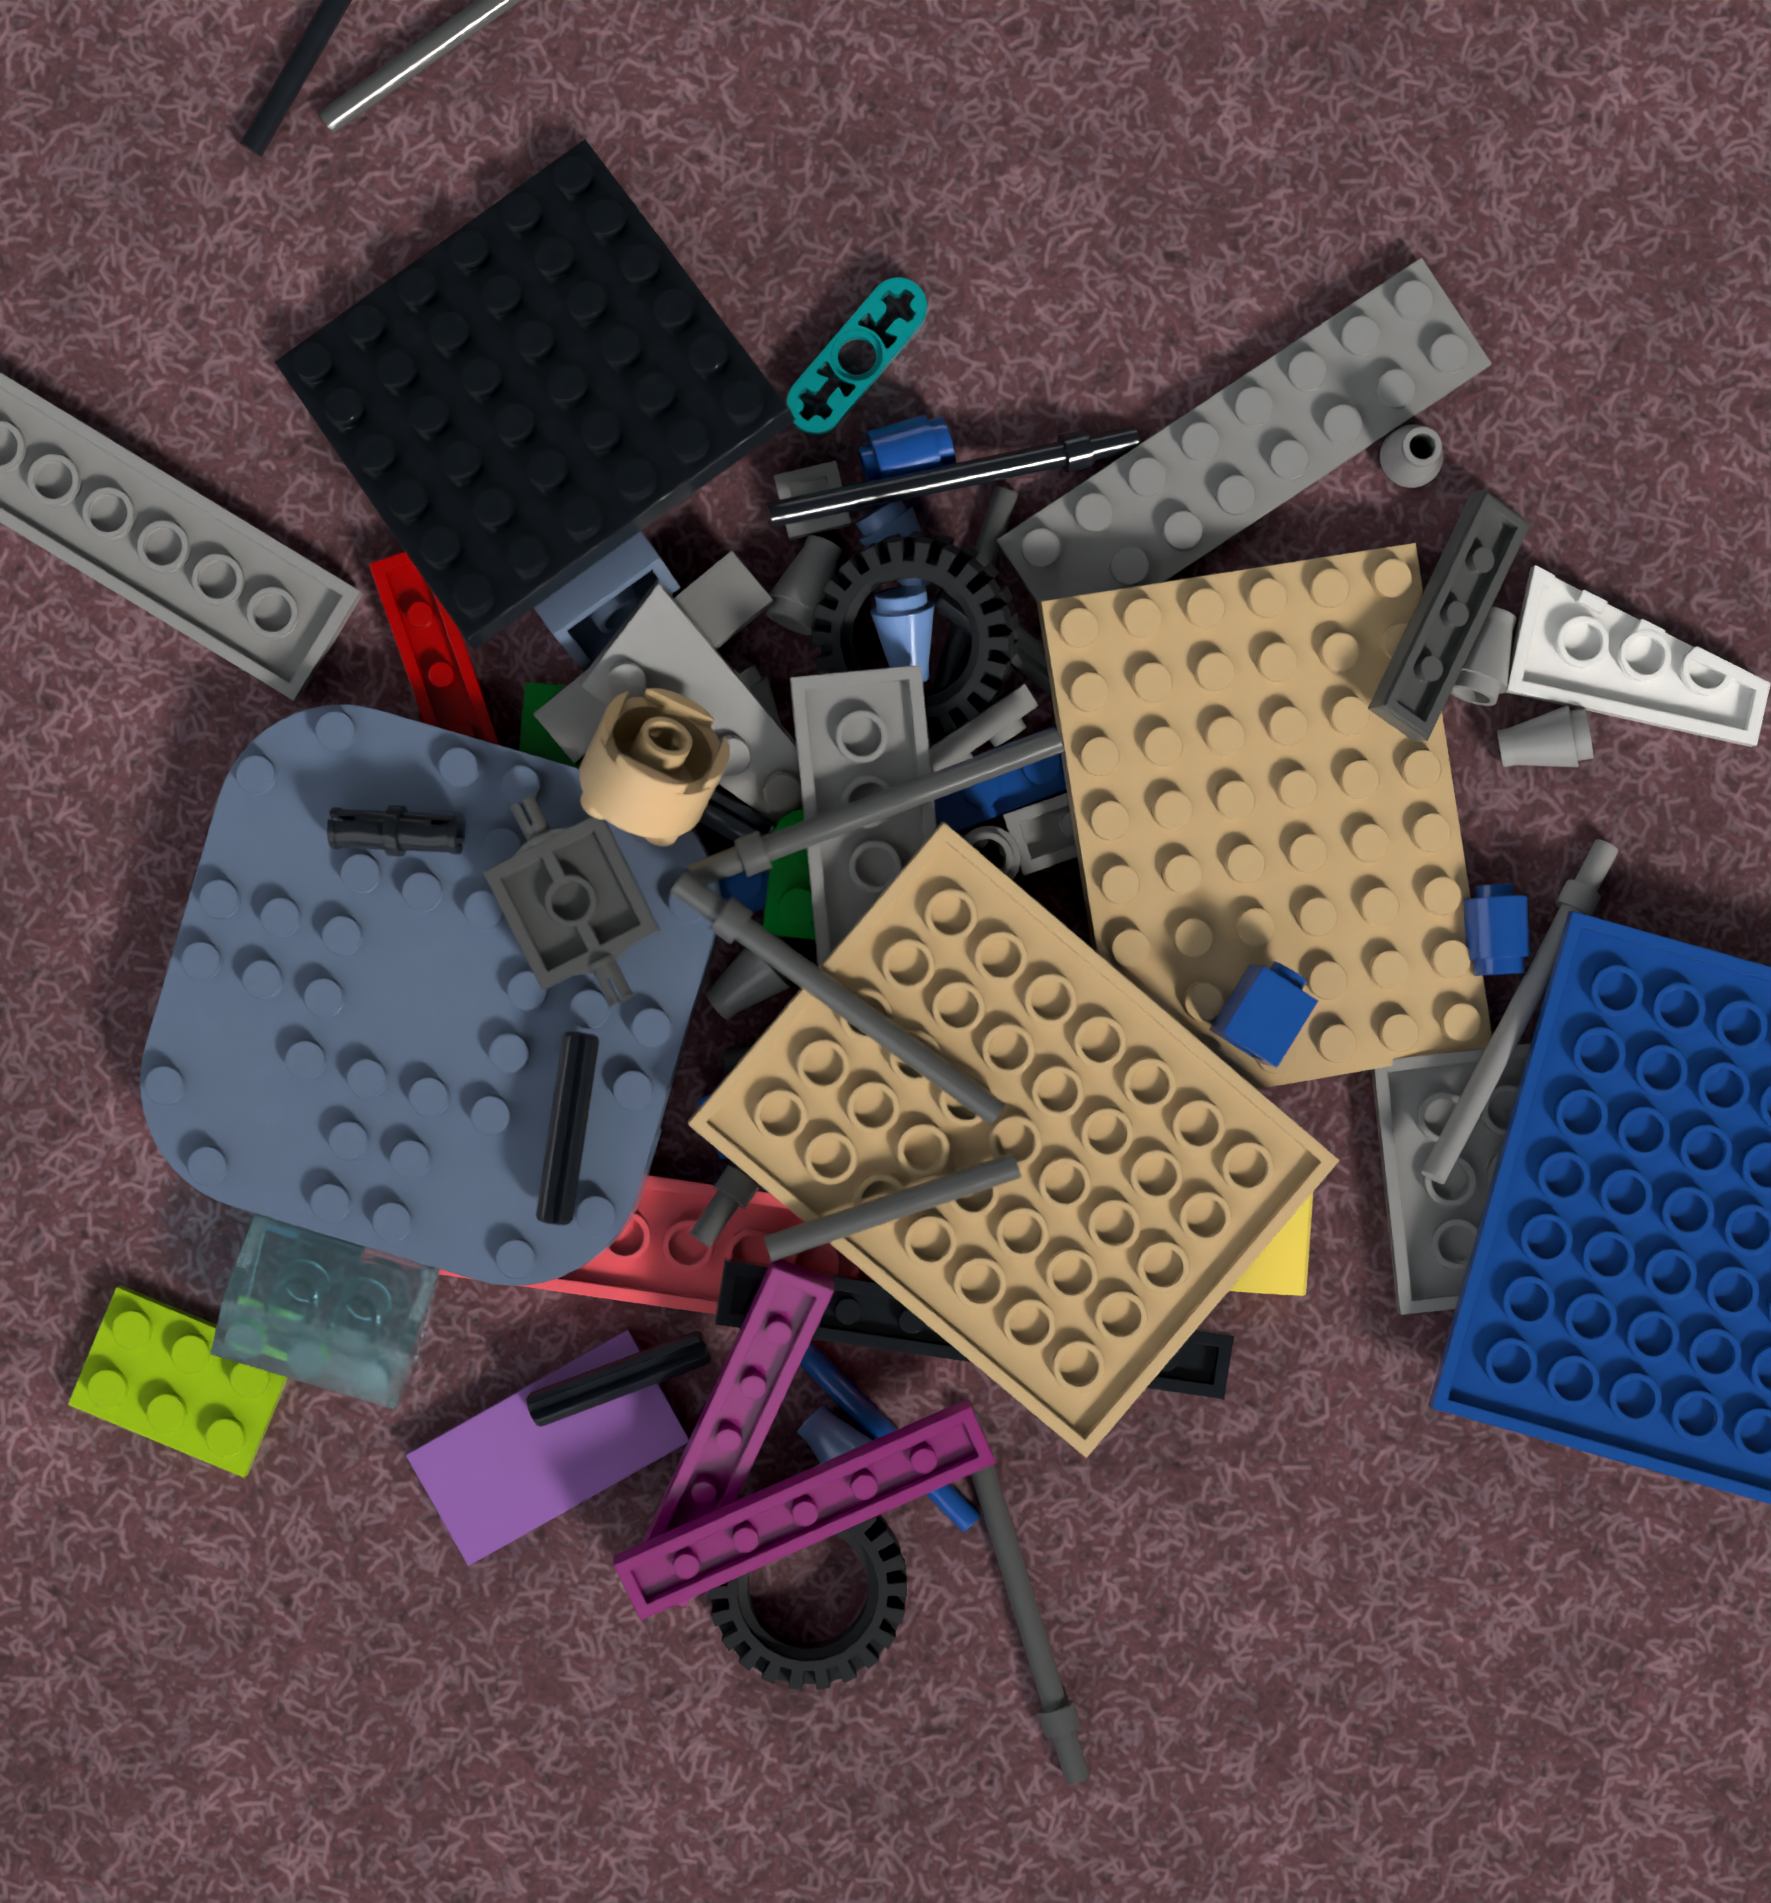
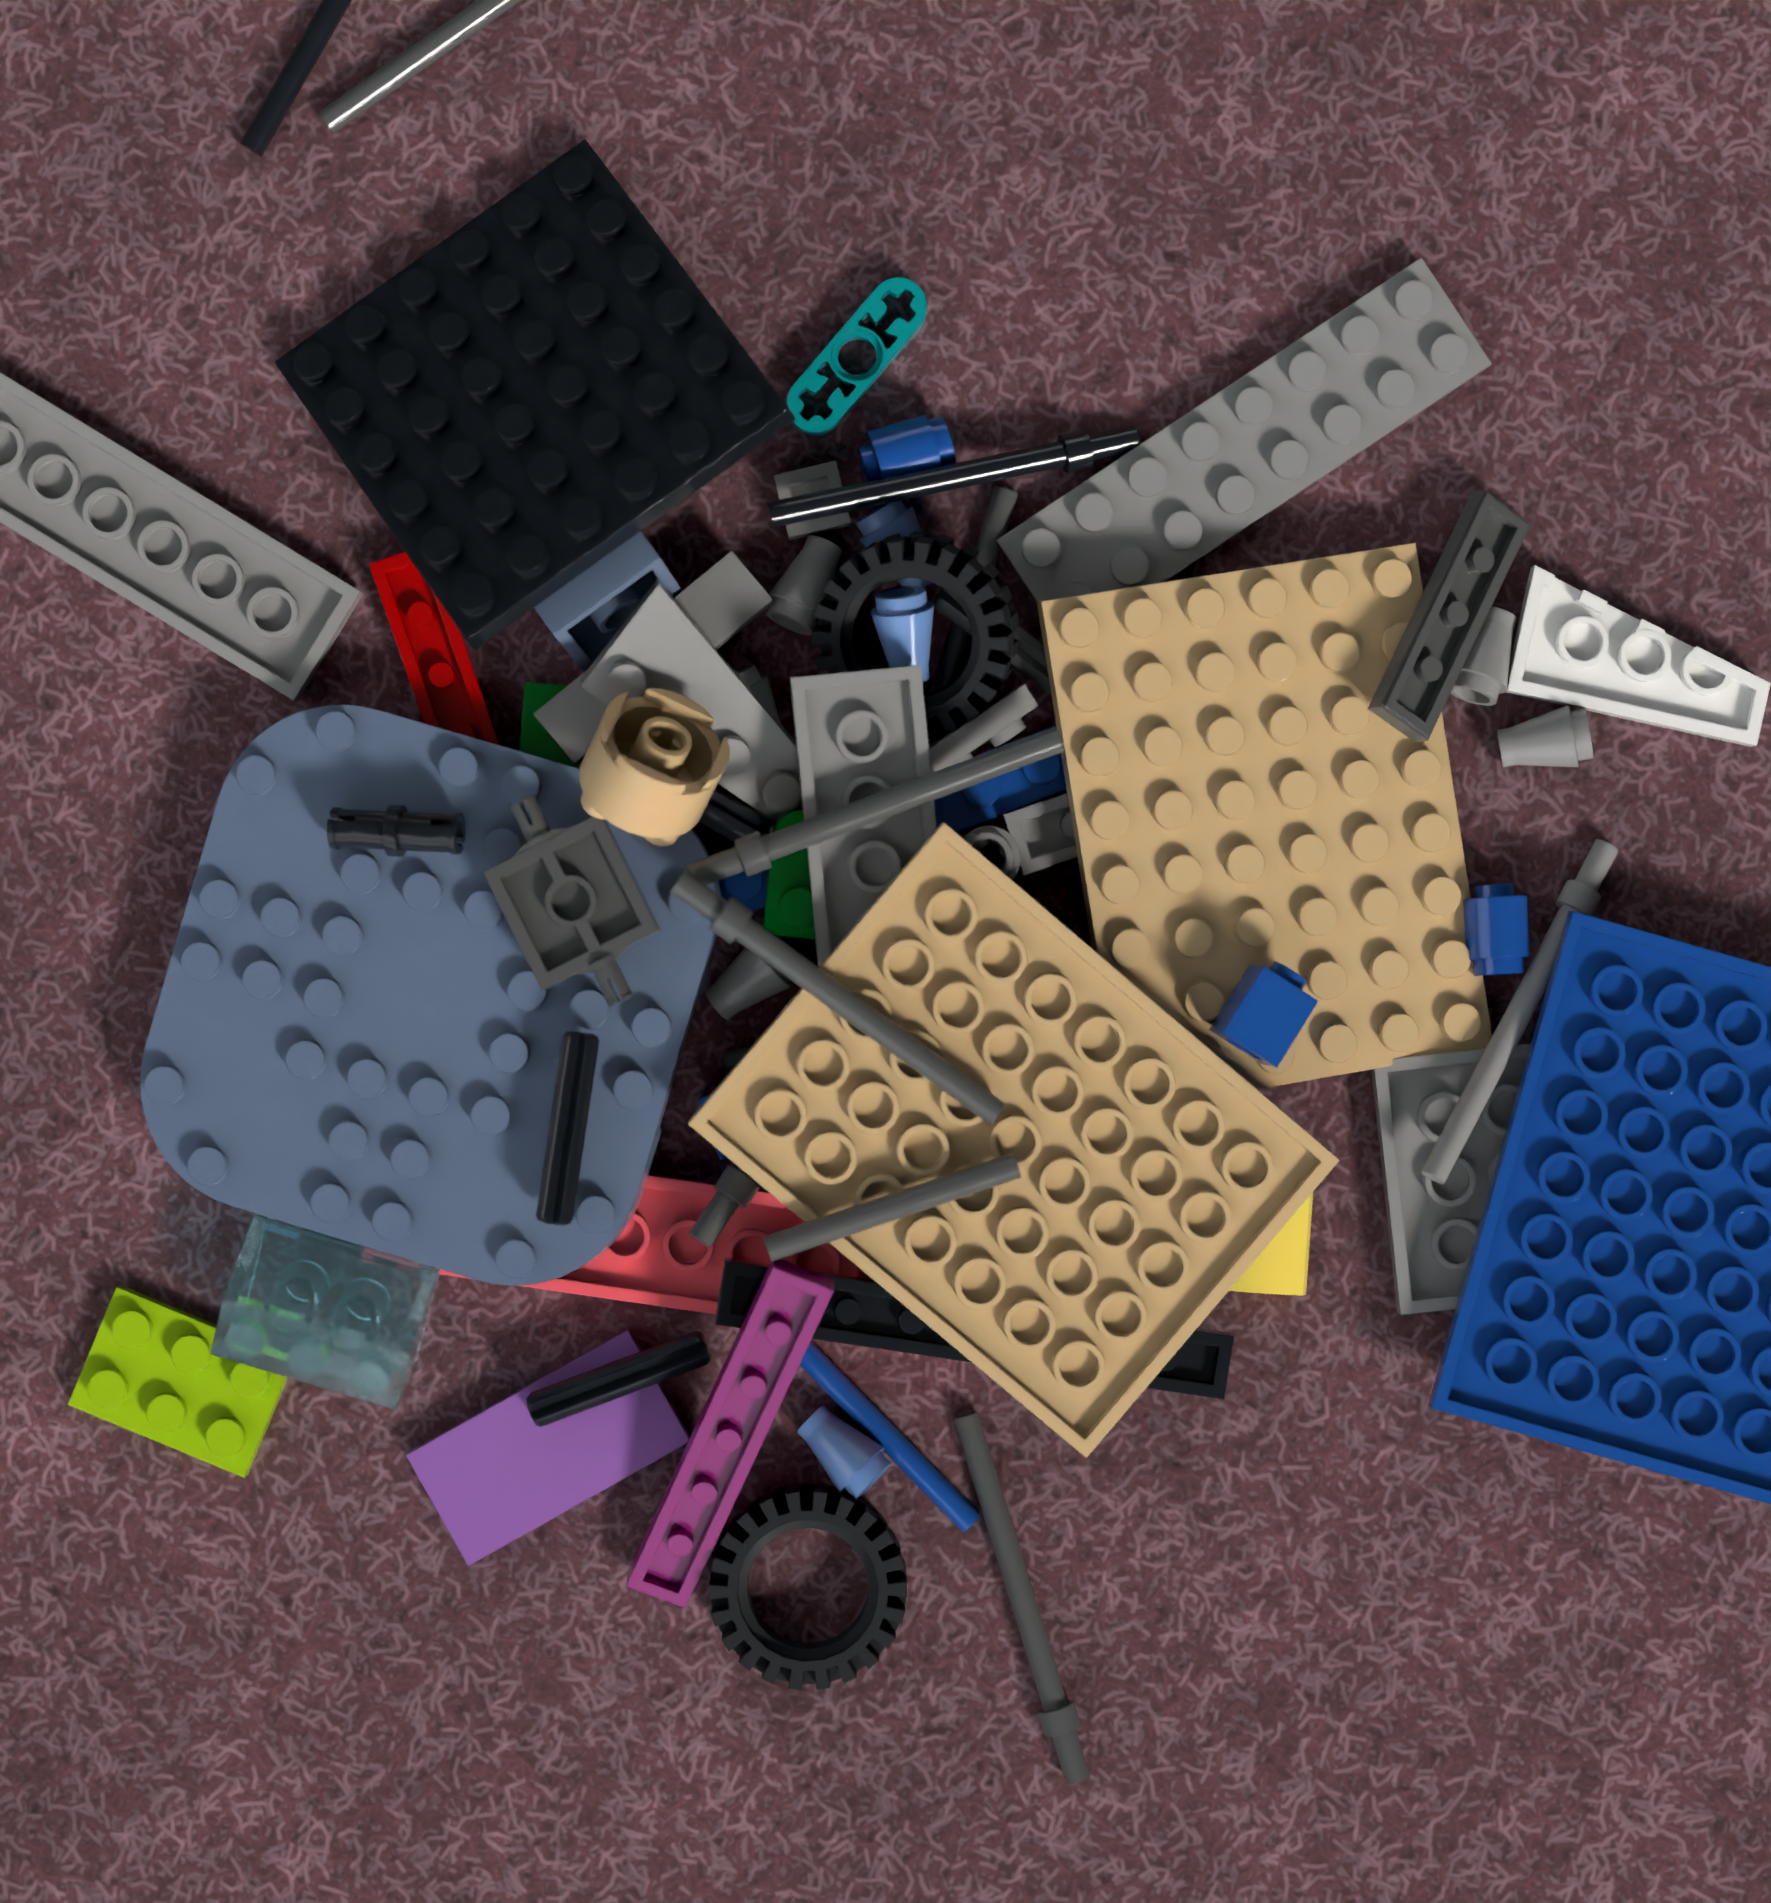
(803, 1509): magenta plate -> none
(1402, 465): light grey cone -> none

